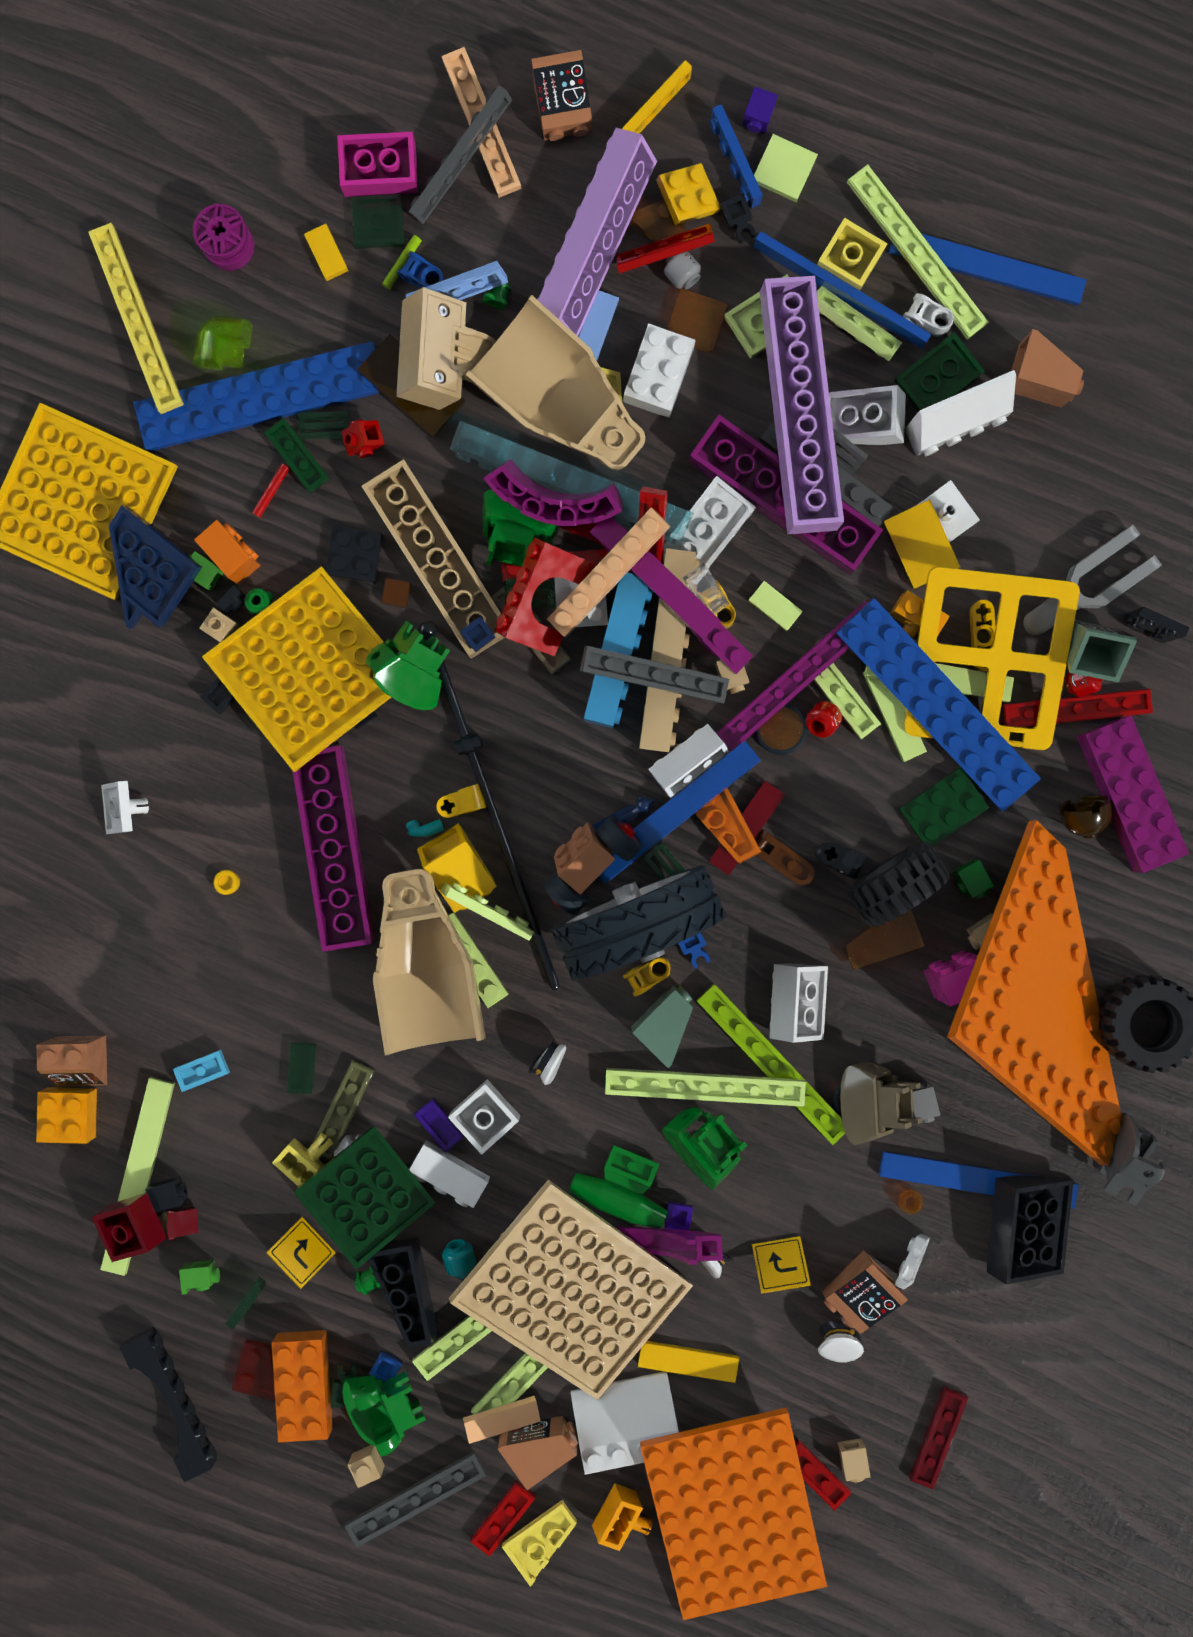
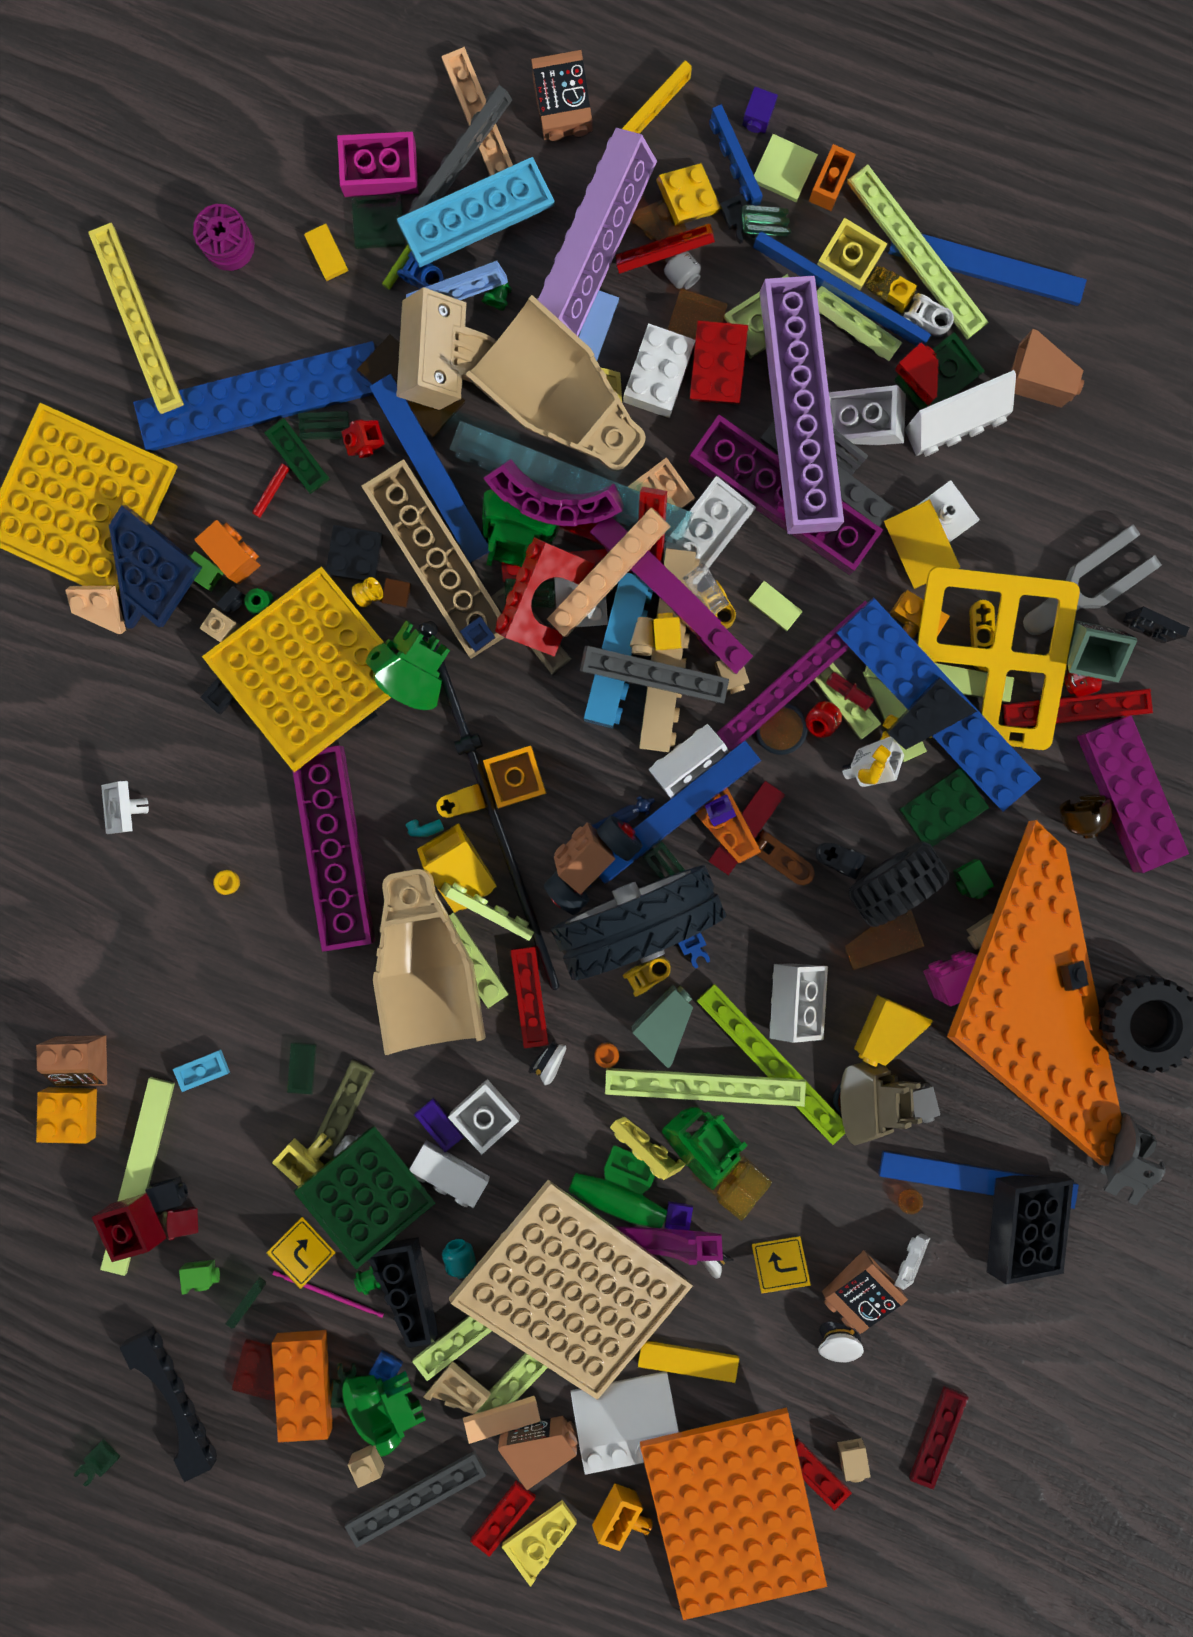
(97, 605): none -> light nougat wing
(98, 1461): none -> clear green plate
(222, 342): clear neon green brick -> none
(332, 1295): none -> dark pink piece
(367, 592): none -> yellow wheel
(430, 469): none -> blue tile
(458, 1390): none -> tan wing
(475, 212): none -> medium azure plate
(514, 777): none -> light orange brick
(529, 997): none -> red plate
(606, 1055): none -> orange tile
(643, 637): none -> tan cone
(653, 1155): none -> light yellow wing
(665, 477): none -> light nougat wing
(666, 632): none -> yellow brick
(719, 362): none -> red brick
(720, 810): none -> dark purple plate
(743, 1190): none -> clear yellow brick
(778, 217): none -> clear green tile
(832, 177): none -> orange brick
(849, 691): none -> dark red axle
(878, 761): none -> torso
(889, 1031): none -> yellow slope
(891, 288): none -> leg
(921, 372): none -> red slope
(929, 714): none -> black wing
(1074, 975): none -> black plate

